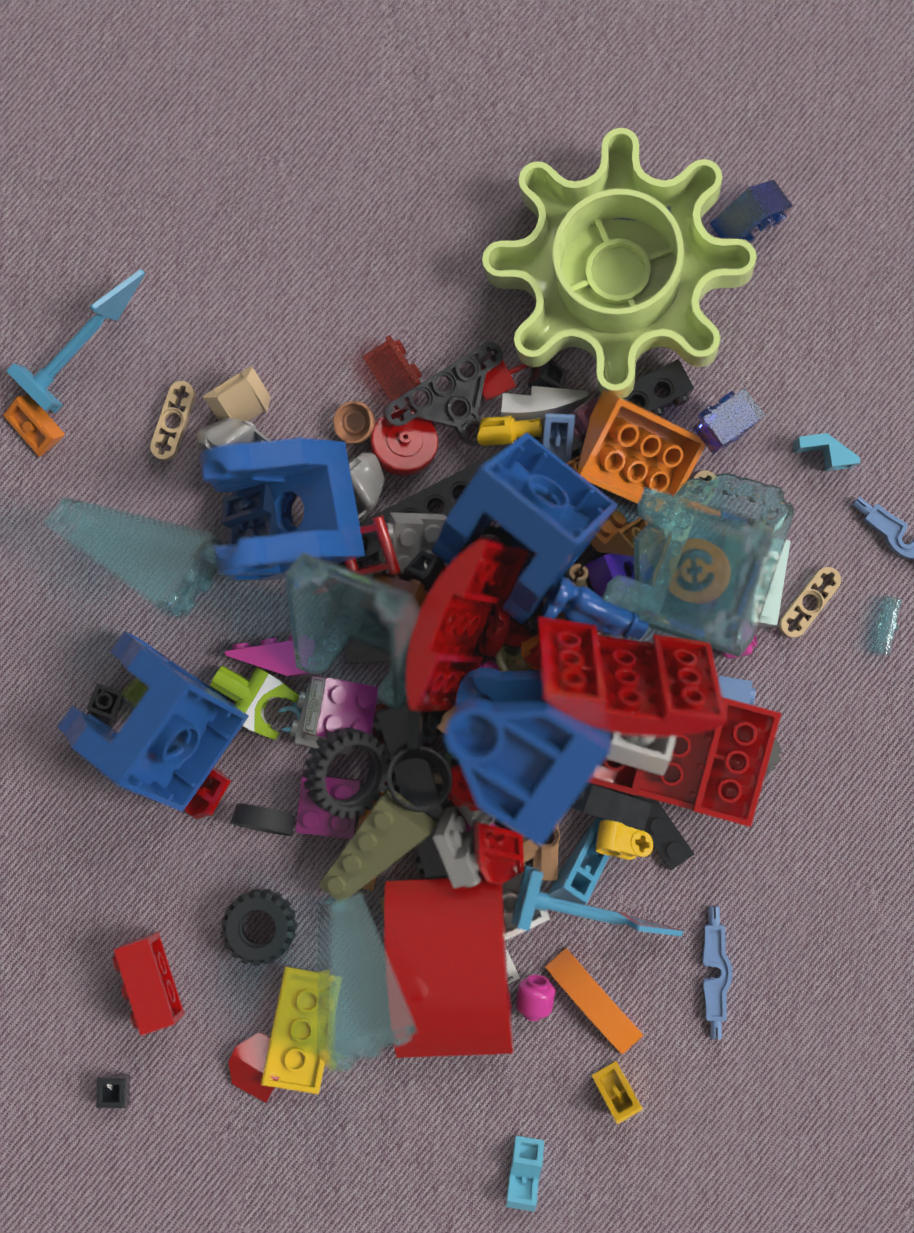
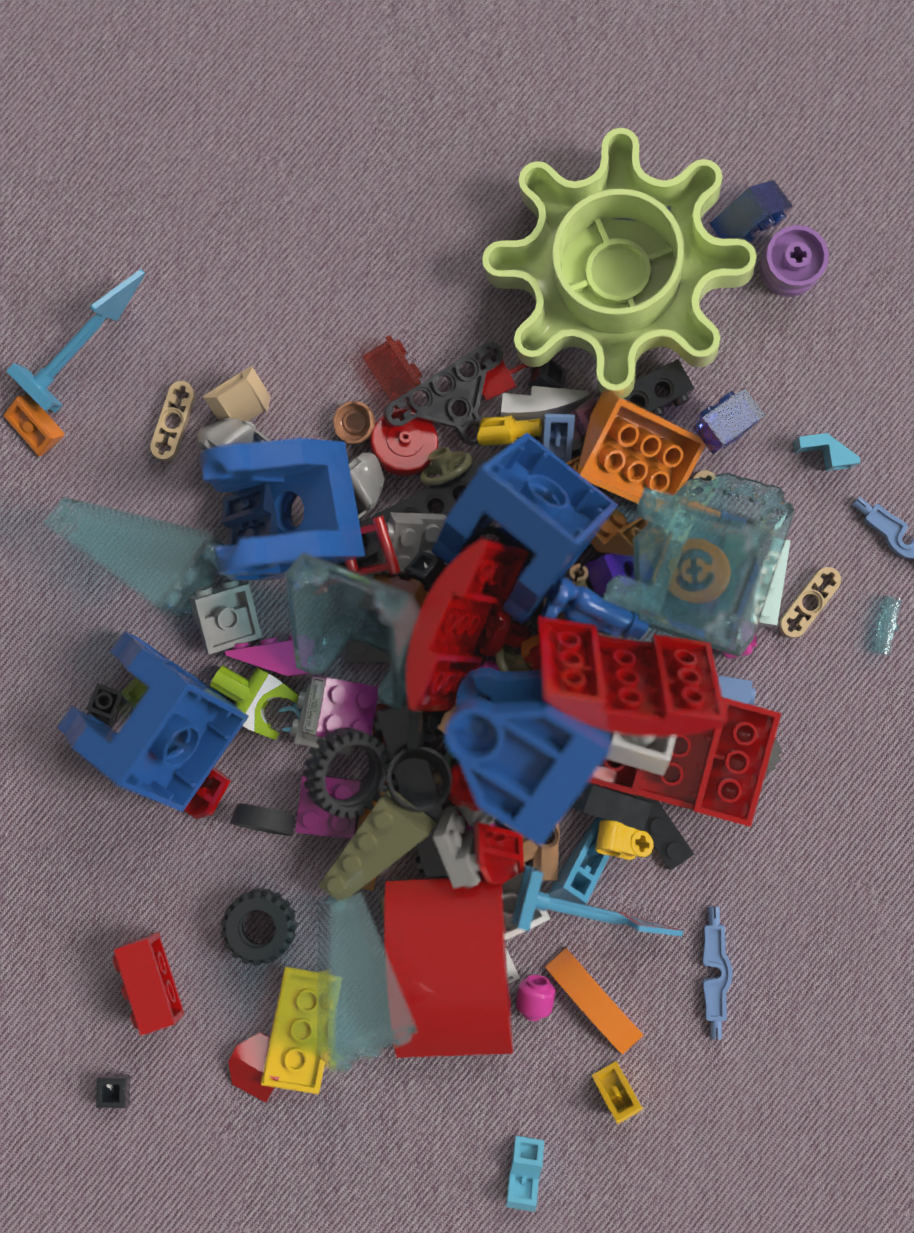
(225, 615): none -> light grey plate
(443, 463): none -> olive piece
(793, 261): none -> medium lavender wheel

